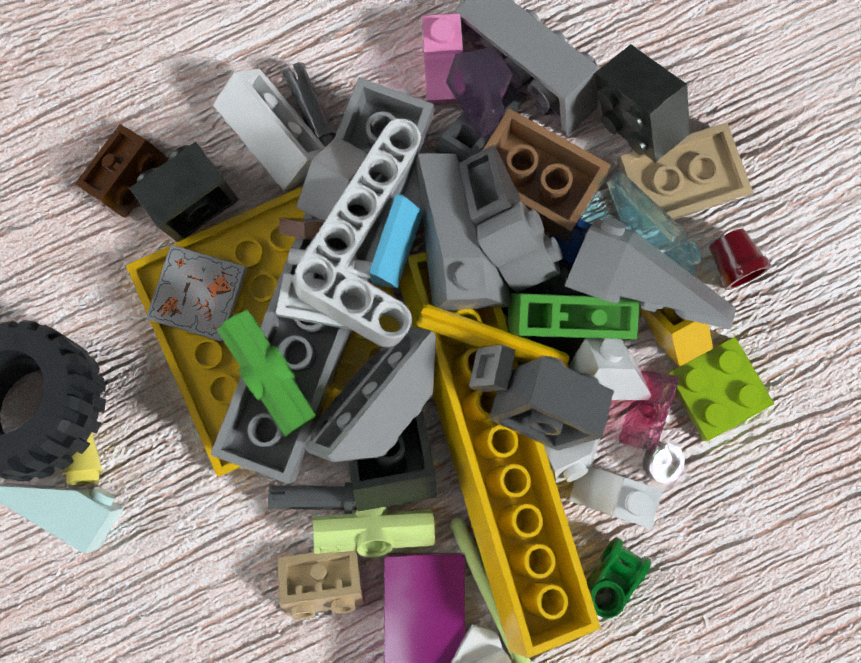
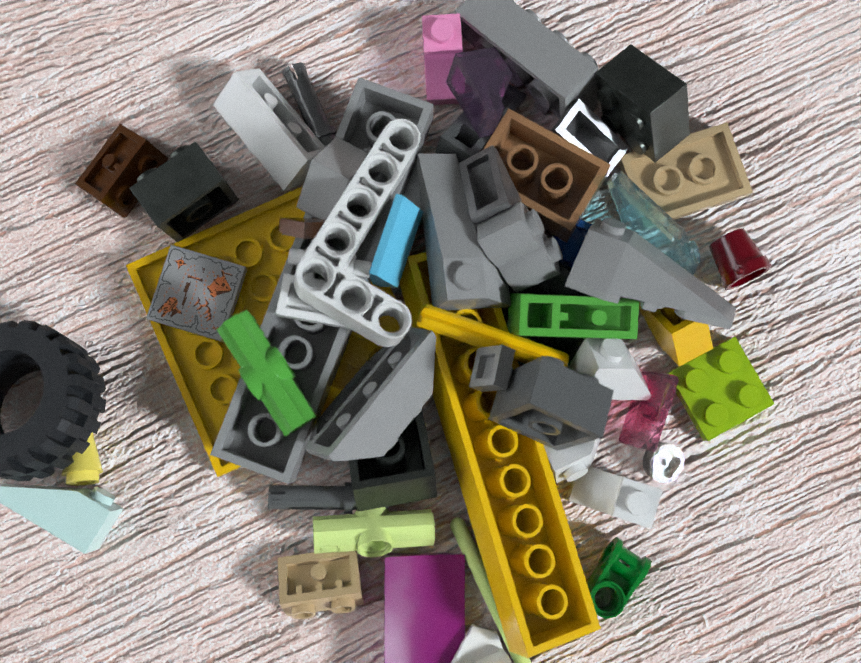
(590, 133): none -> flat silver slope

